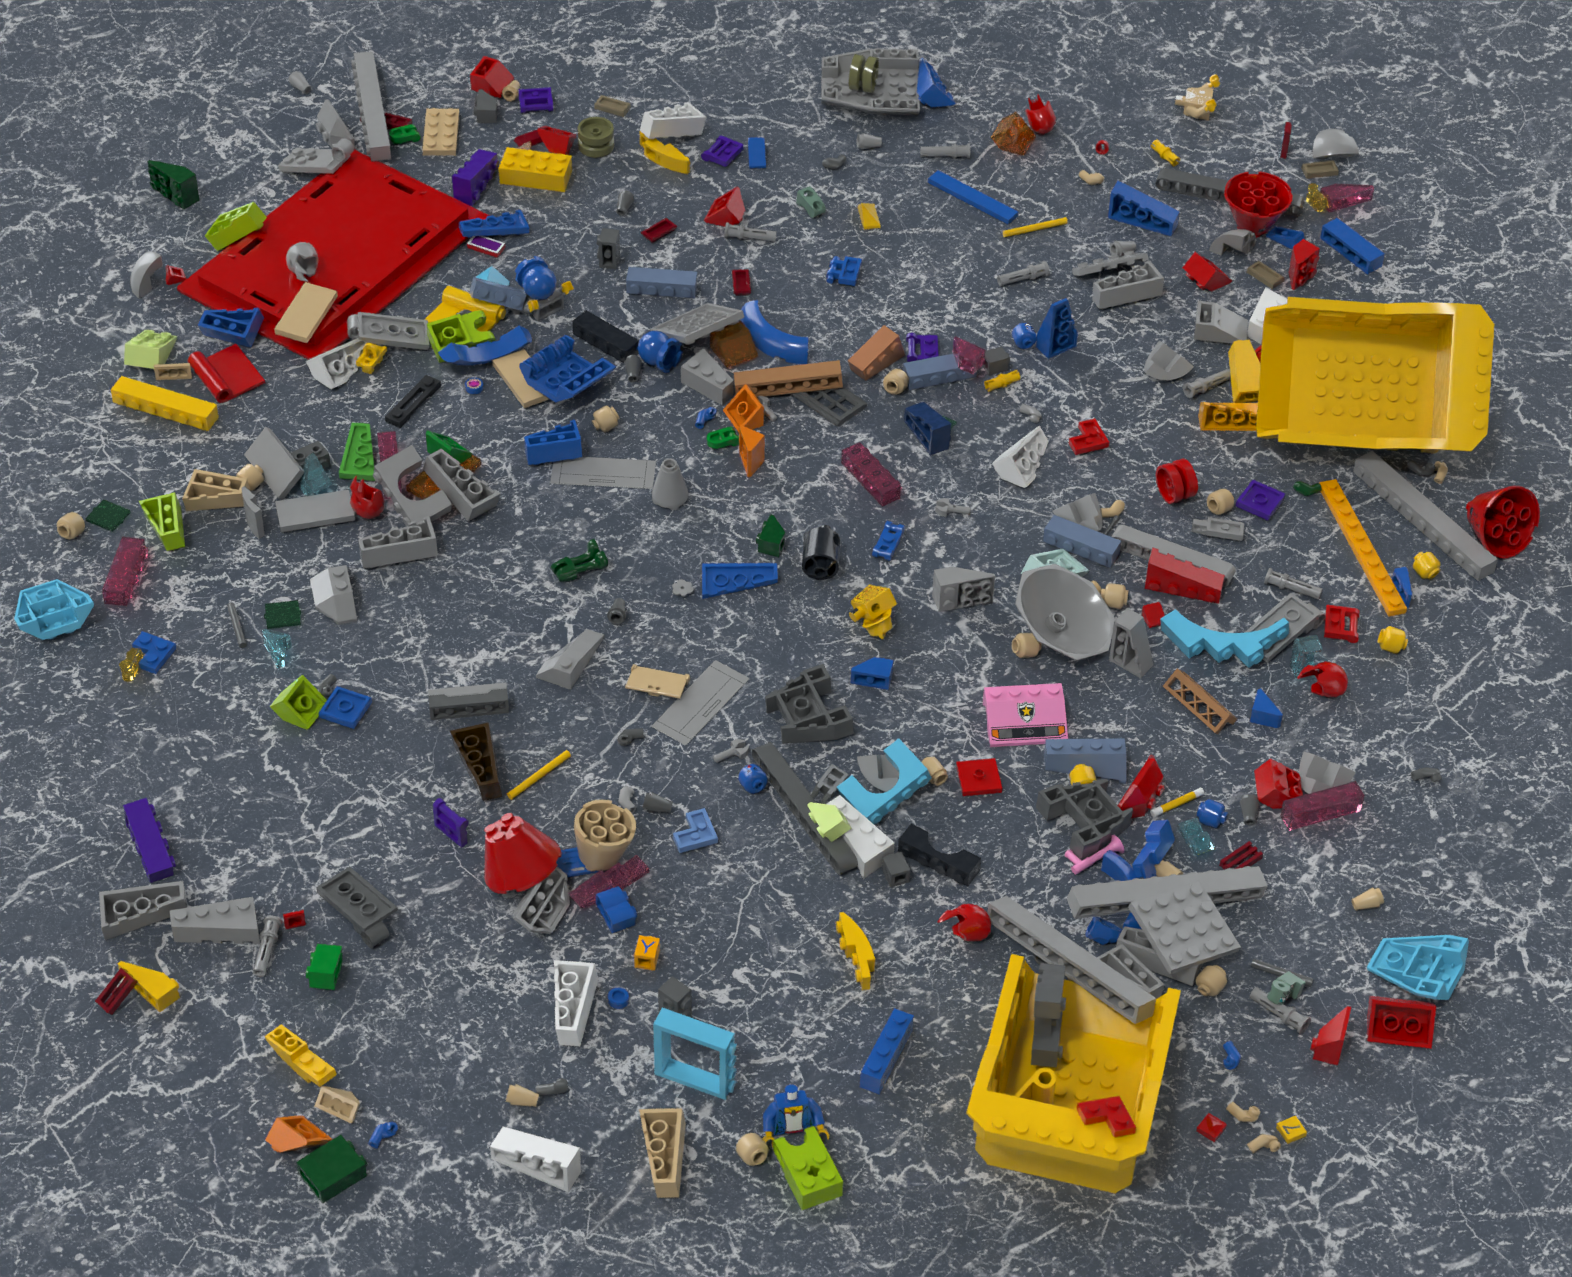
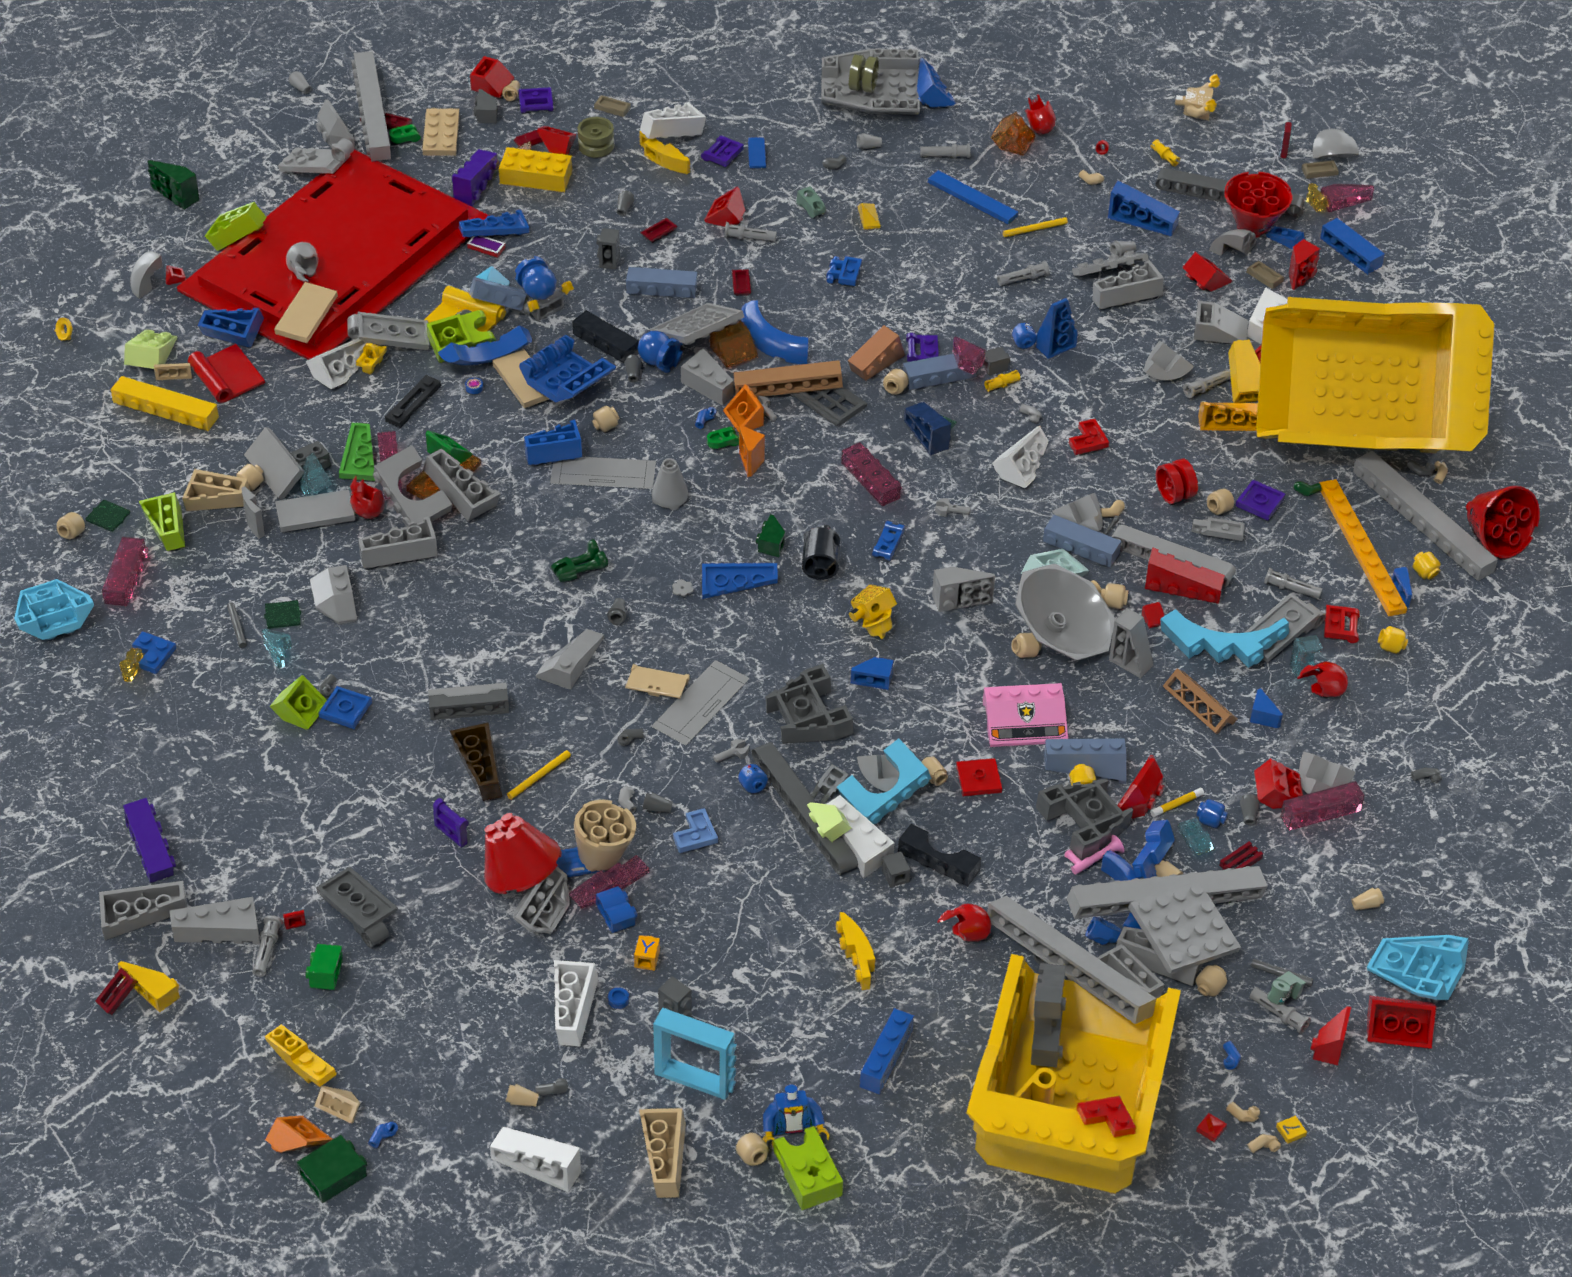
(59, 329): none -> yellow piece

